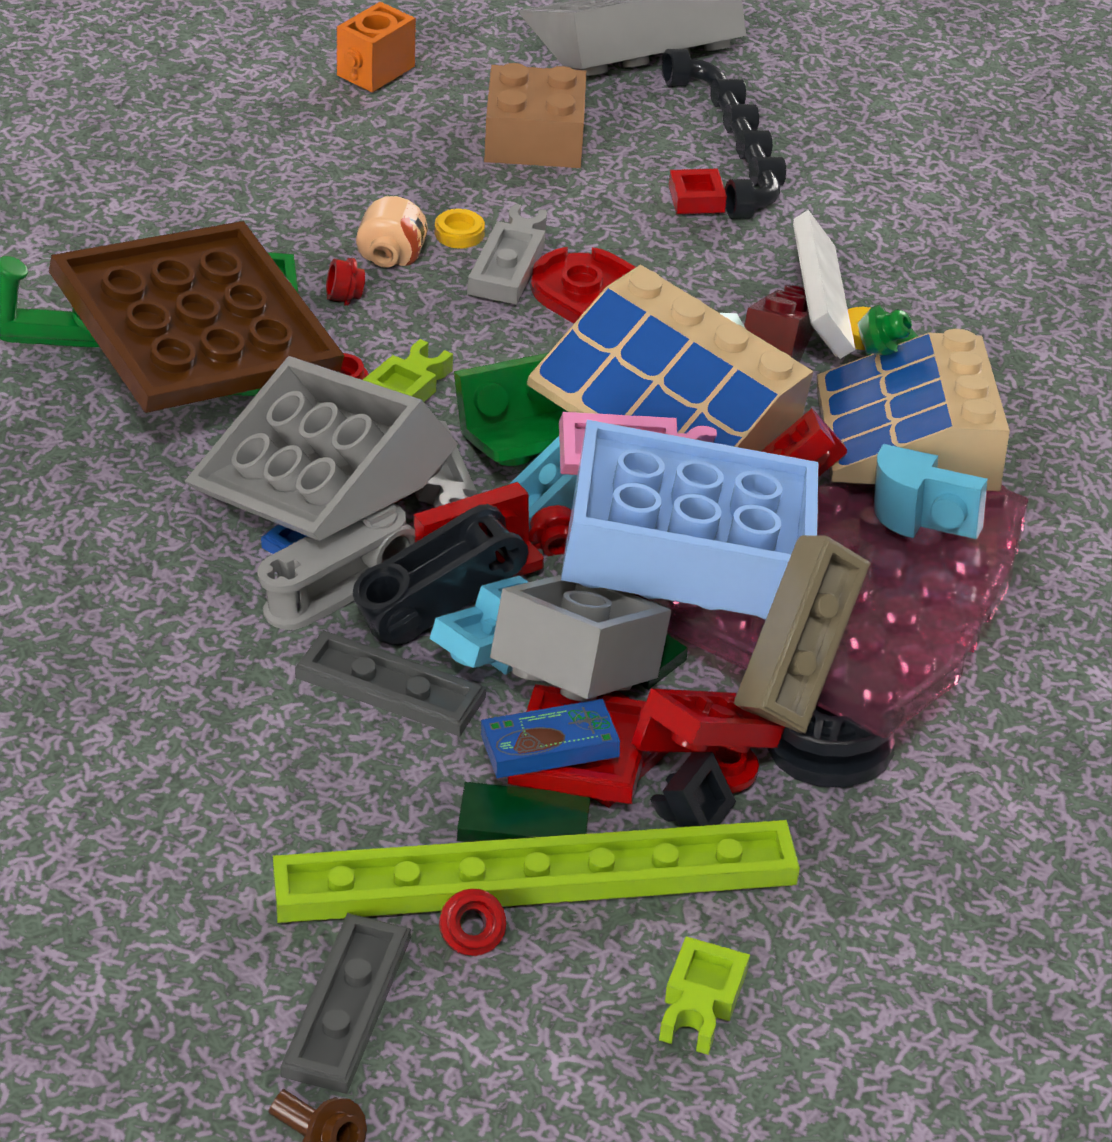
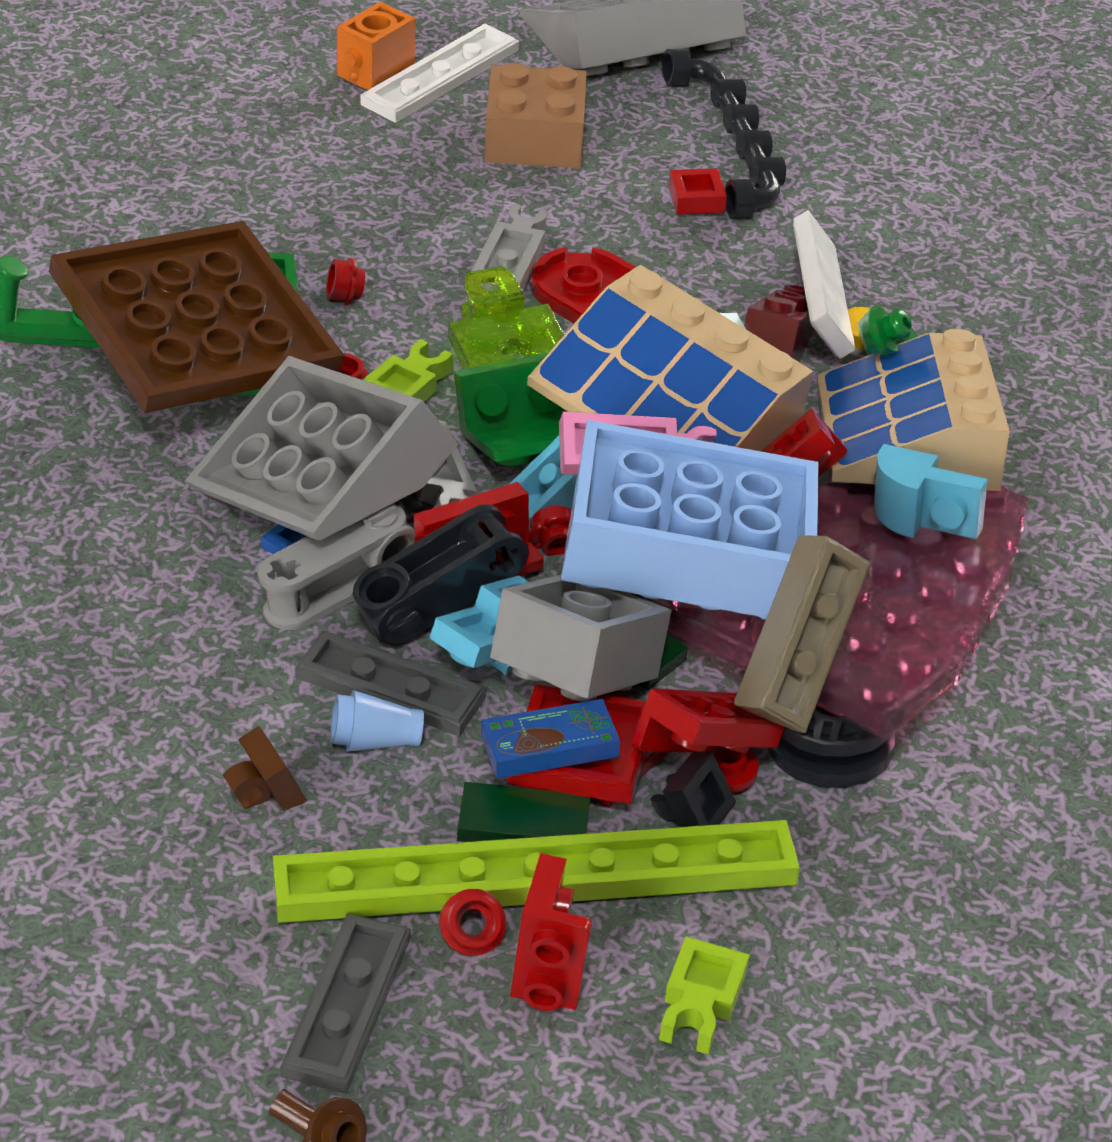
(263, 775): none -> reddish brown tile
(374, 723): none -> light blue cone
(393, 229): light nougat head -> none
(439, 73): none -> white tile
(459, 228): yellow tile -> none
(498, 322): none -> clear neon green plate
(550, 942): none -> red bracket

